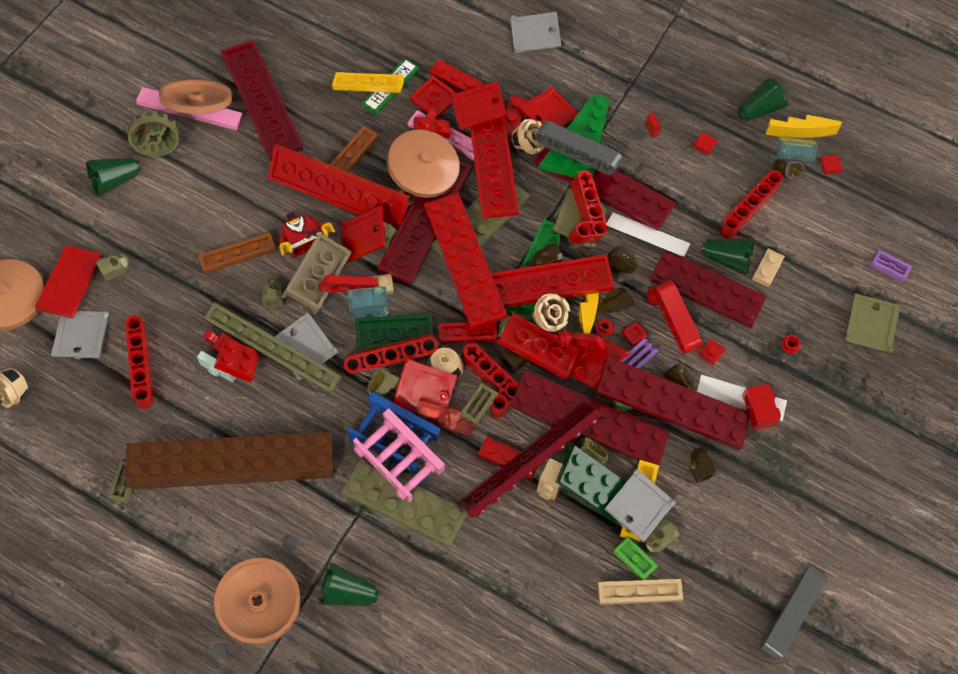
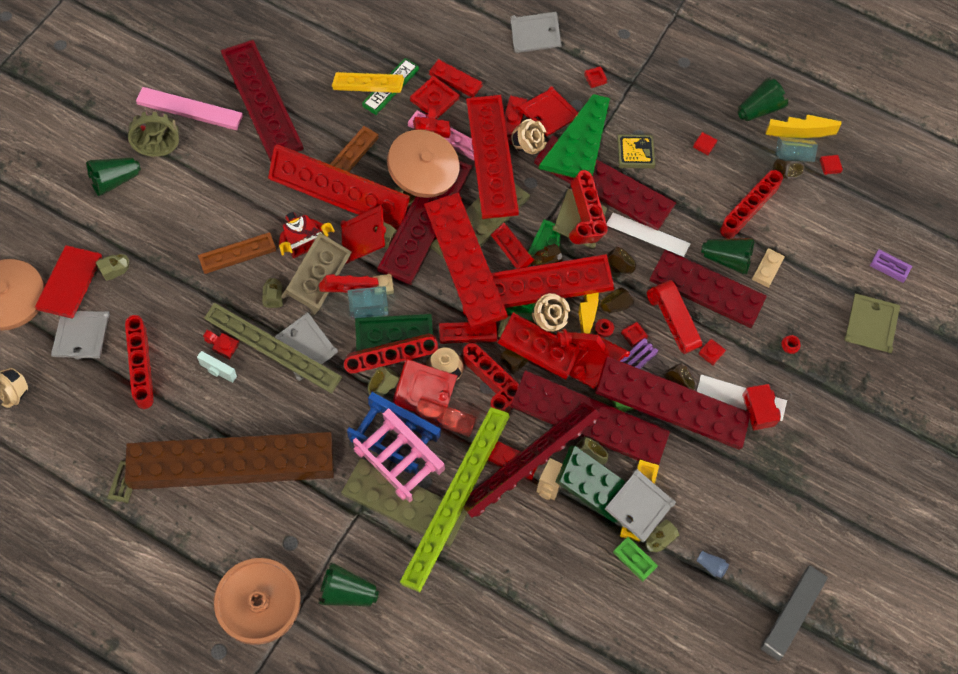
(195, 96): nougat dish -> none
(236, 360): red plate -> none
(454, 500): none -> lime plate
(470, 417): olive tile -> none
(476, 105): red container -> none
(512, 247): none -> red plate
(578, 147): dark grey beam -> none
(595, 77): none -> red plate
(636, 151): none -> tile
(640, 591): tan plate -> none
(652, 125): red tile -> none
(701, 465): dark brown rock -> none
(715, 565): none -> sand blue cone

